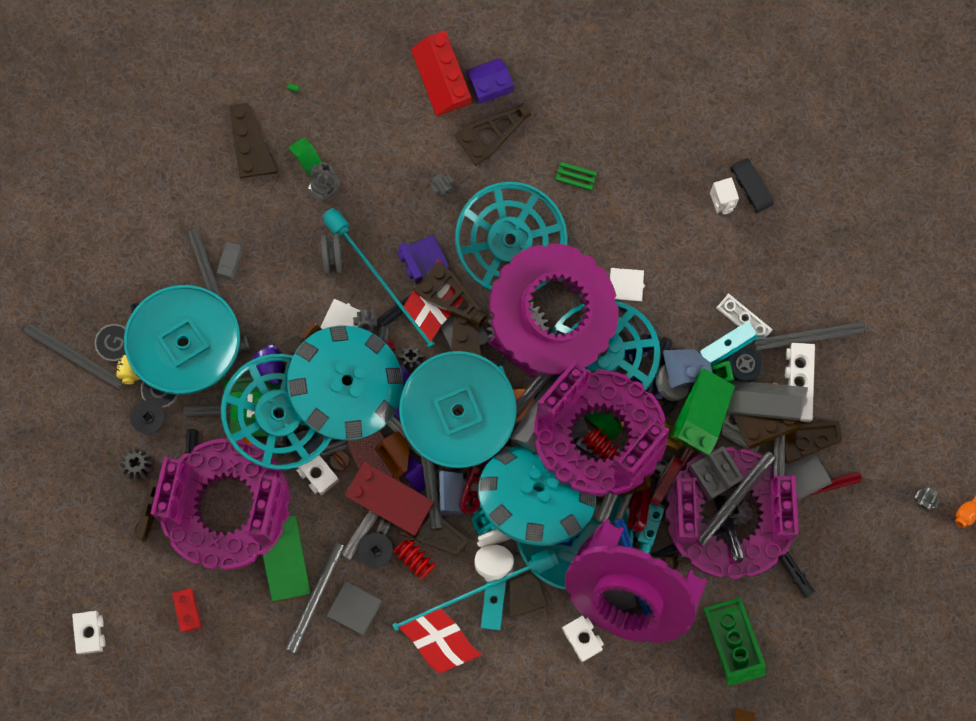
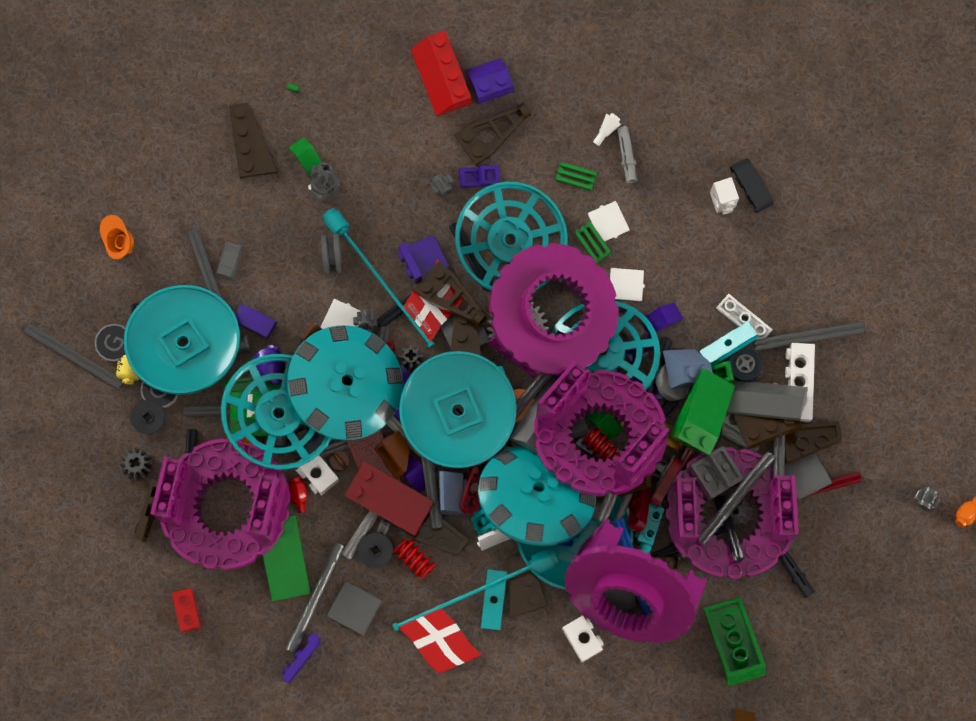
(81, 623): white brick -> none
(116, 237): none -> orange piece
(255, 321): none -> dark purple slope
(298, 493): none -> red plant
(301, 657): none -> dark purple plate
(419, 318): none -> clear piece
(476, 267): none -> black axle
(479, 176): none -> dark purple slope
(494, 562): white tile -> none
(584, 229): none -> green tile
(608, 221): none -> white piece
(610, 124): none -> white cone
(627, 154): none -> light grey pin
(664, 317): none -> dark purple slope

